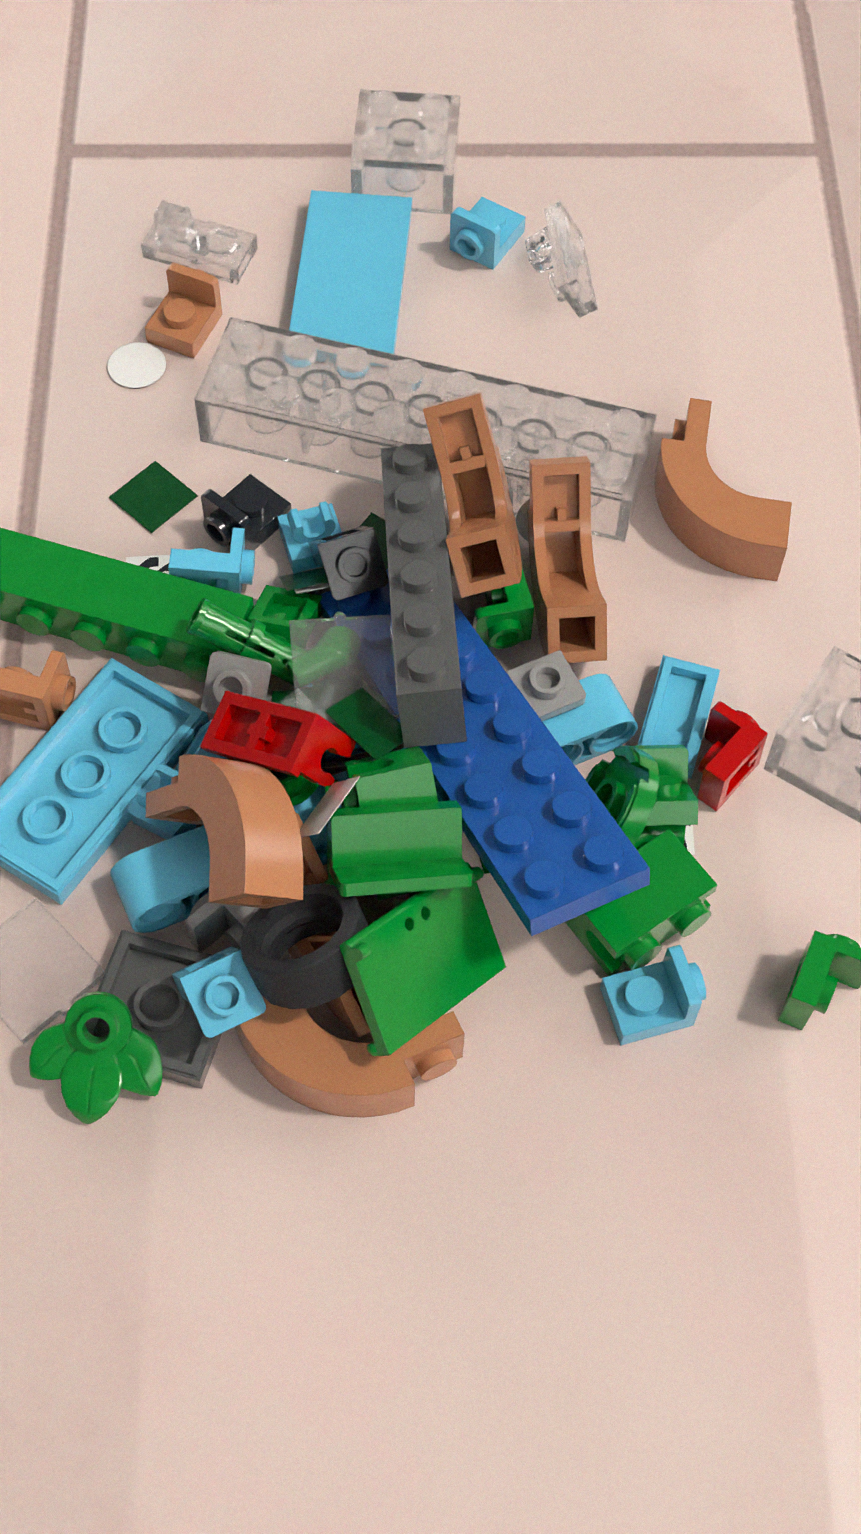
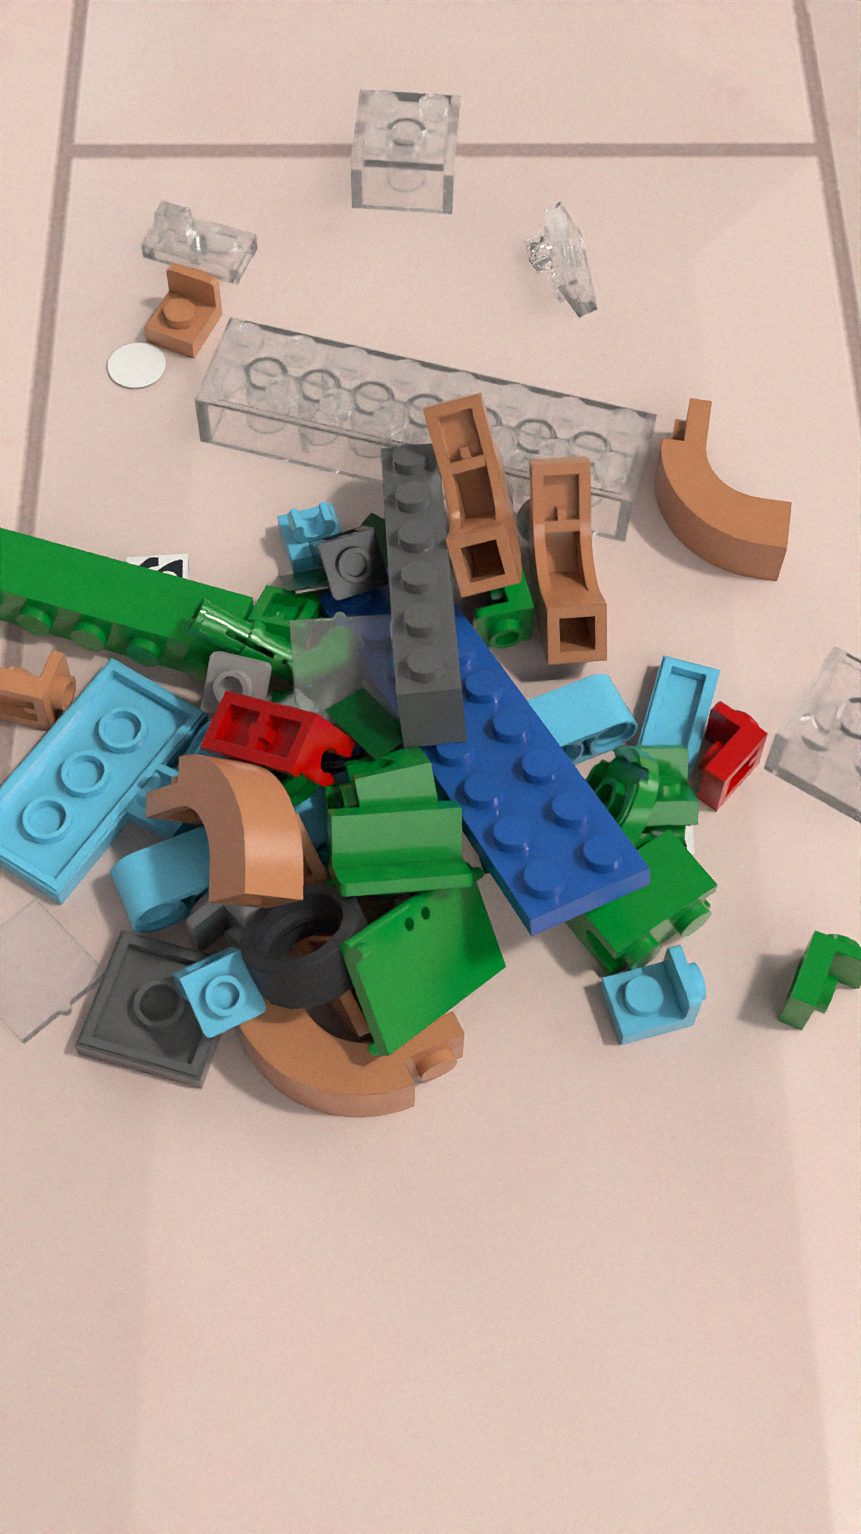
(93, 1066): green plate -> none
(153, 496): dark green sticker -> none
(216, 568): medium azure bracket -> none
(246, 506): black bracket -> none
(327, 807): white sticker -> none
(352, 268): medium azure tile -> none
(485, 232): medium azure bracket -> none
(549, 685): light grey bracket -> none

